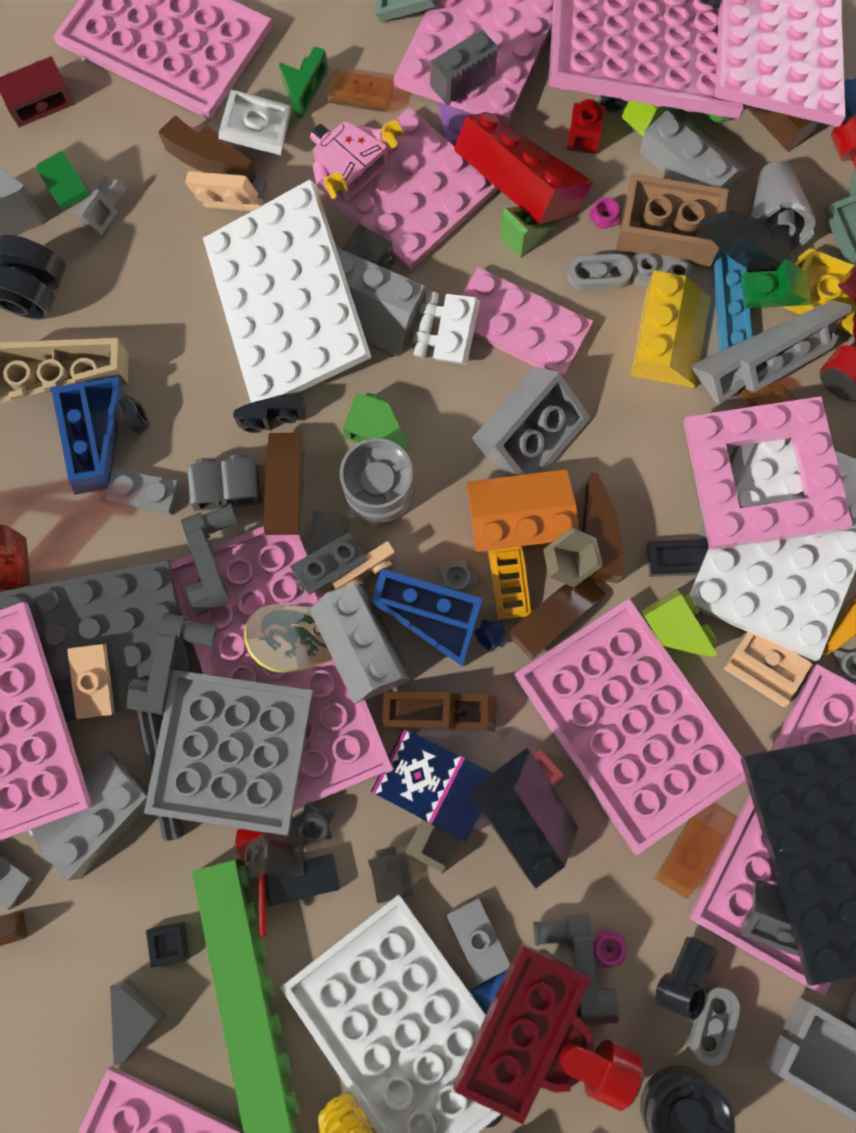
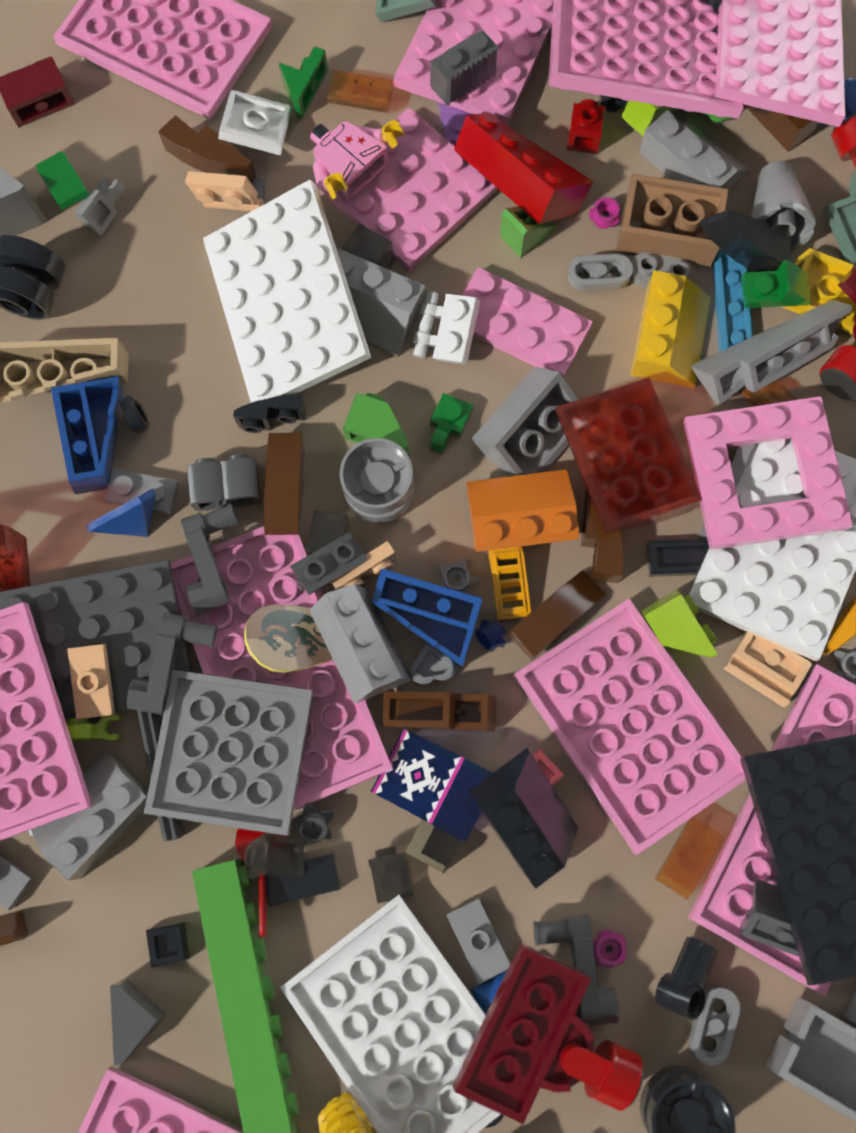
(83, 731): none -> lime plate
(128, 519): none -> blue slope
(431, 666): none -> light grey tile
(448, 418): none -> green plate
(572, 557): dark tan panel -> none
(628, 457): none -> clear red slope

